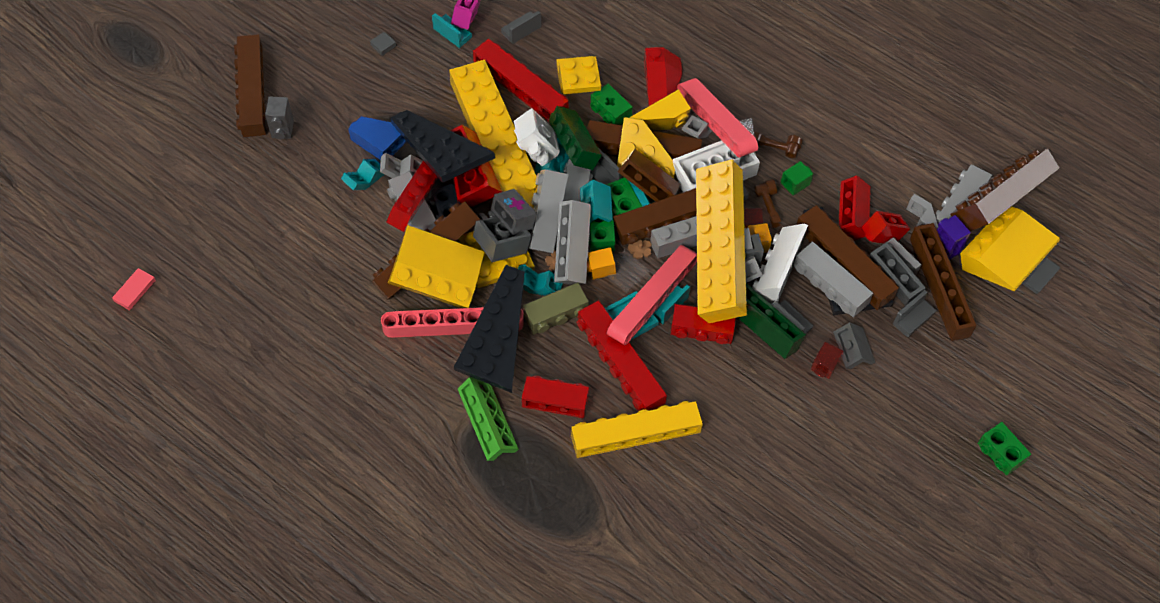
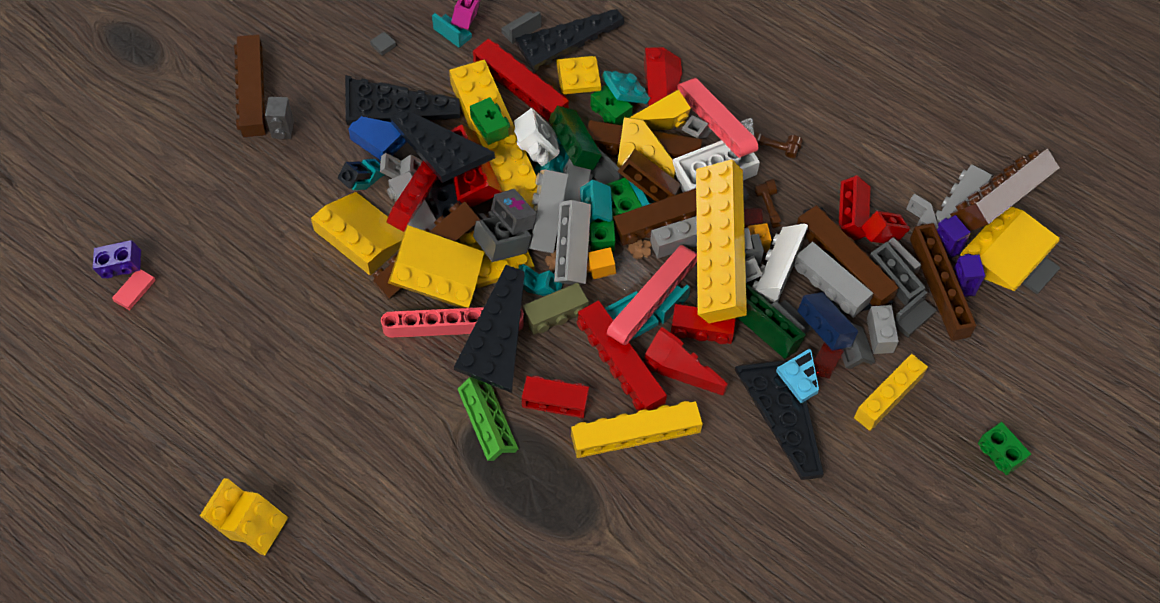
(117, 259): none -> dark purple brick
(244, 516): none -> yellow bracket
(352, 172): none -> black bracket
(358, 231): none -> yellow slope
(386, 100): none -> black wing
(489, 120): none -> green brick
(565, 38): none -> black wing
(625, 87): none -> teal plate
(673, 361): none -> red wedge
(784, 416): none -> black wing
(796, 178): green brick -> none
(800, 376): none -> medium azure wing
(827, 321): none -> dark blue brick
(882, 329): none -> light grey brick
(890, 392): none -> yellow brick
(969, 273): none -> dark purple brick

